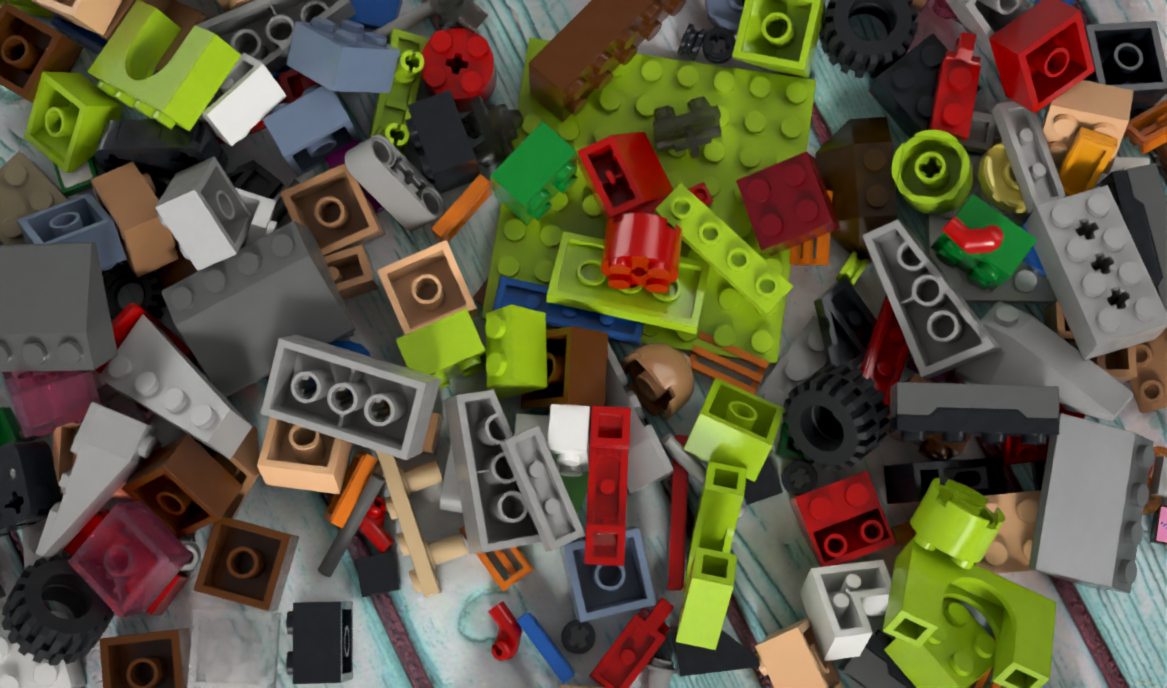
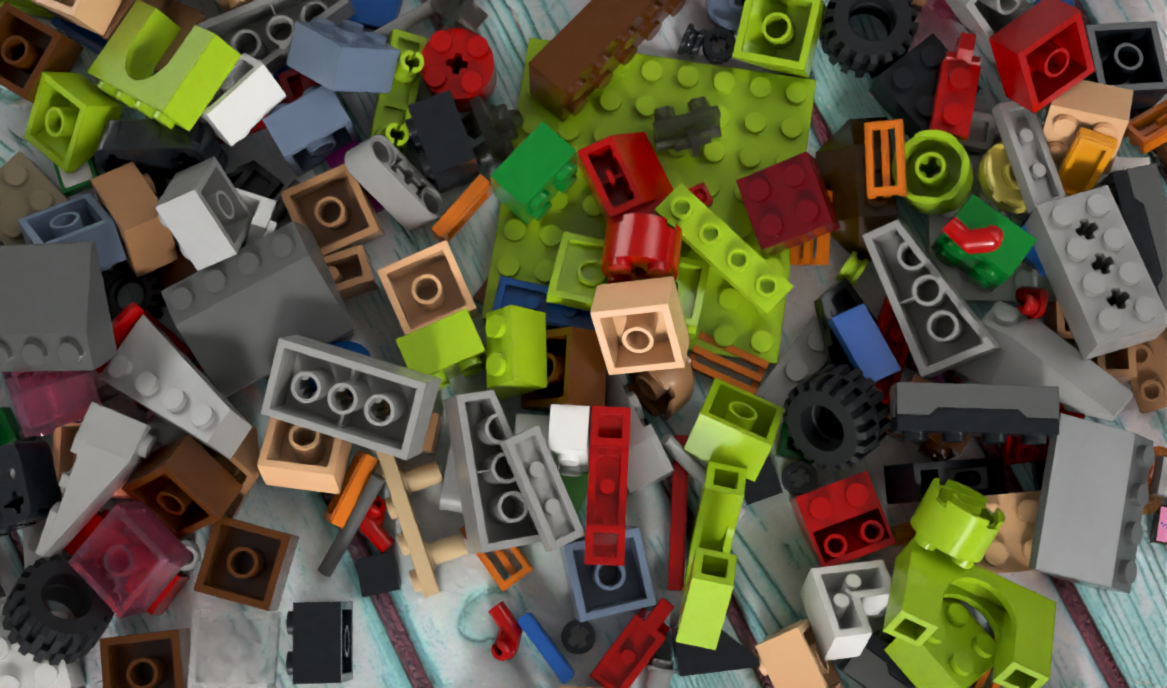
(640, 325): none -> light nougat brick
(864, 344): none -> blue tile
(887, 190): none -> orange tile
(1034, 301): none -> red arm

